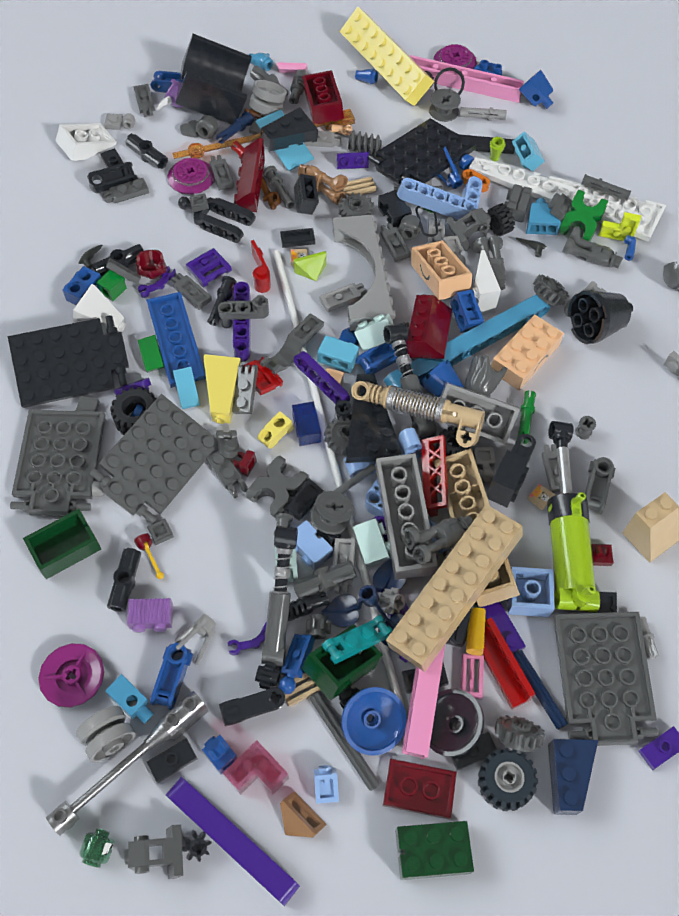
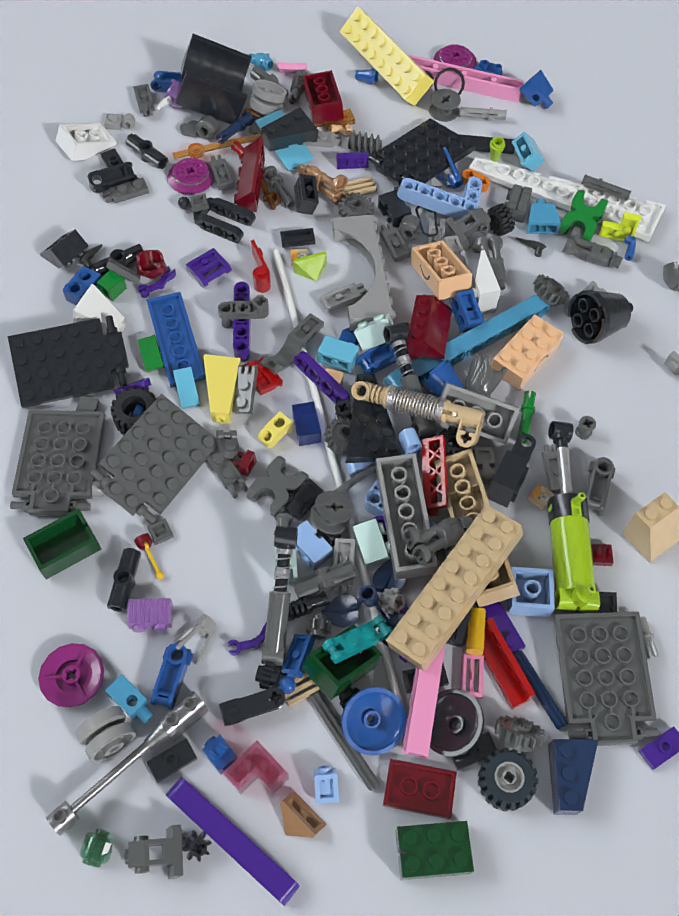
(65, 249): none -> black slope
(191, 291): dark grey hinge -> none
(224, 294): black pin -> none
(465, 162): blue tile -> none
(559, 205): dark grey piece -> none

